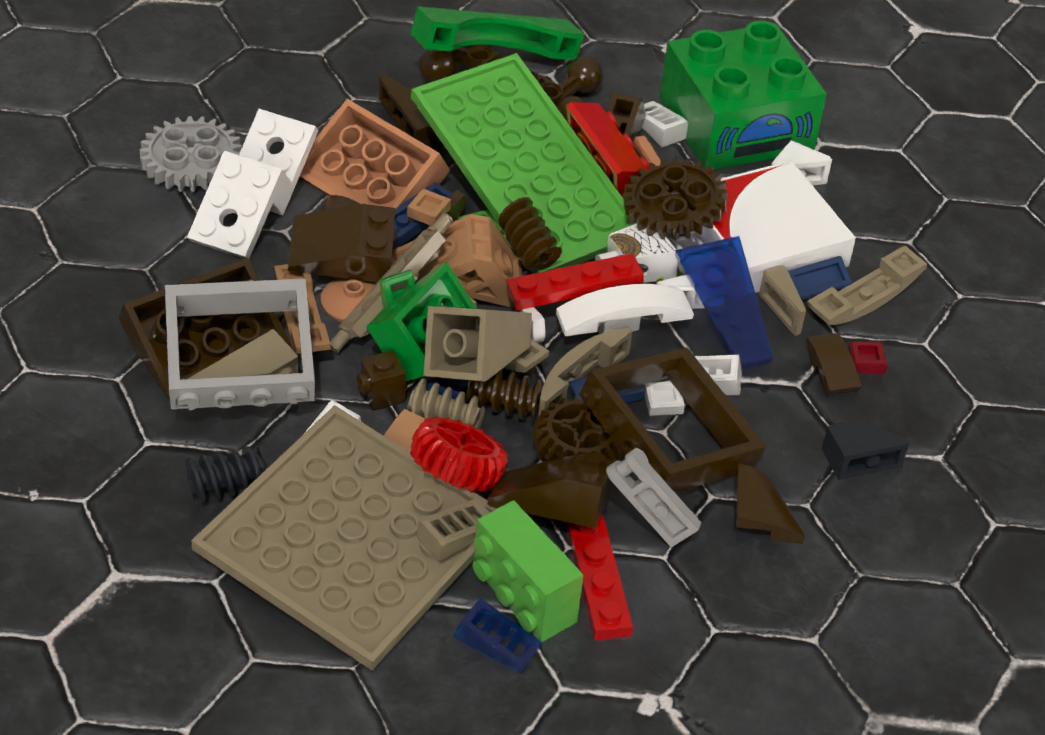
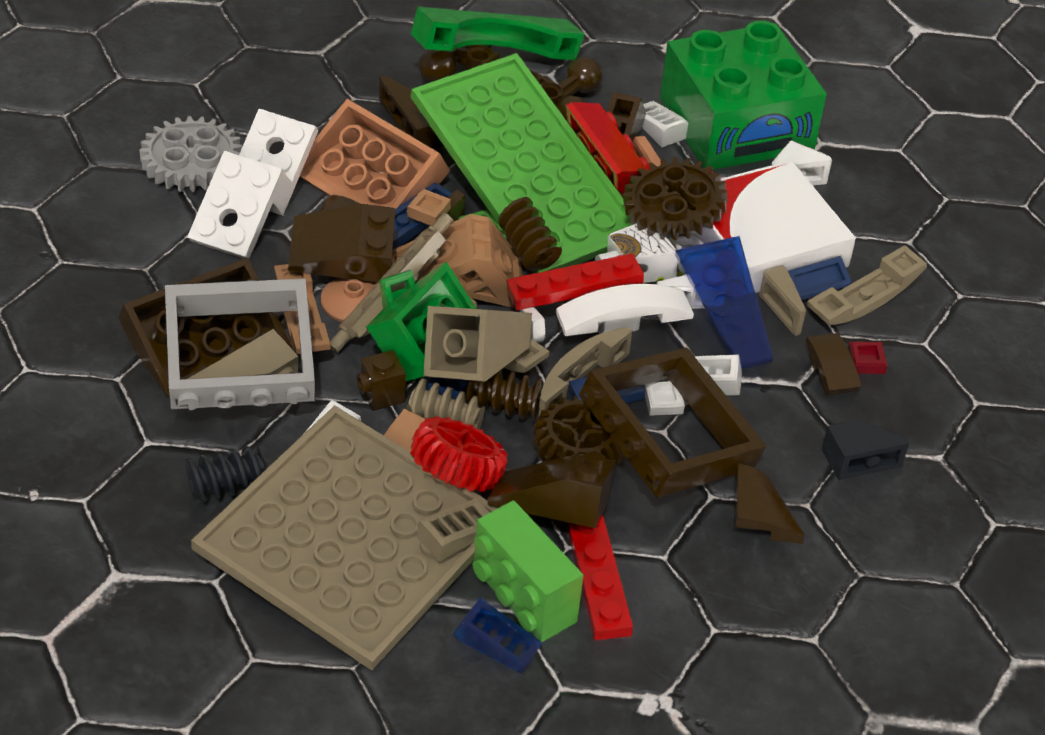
(653, 497): light grey plate -> none

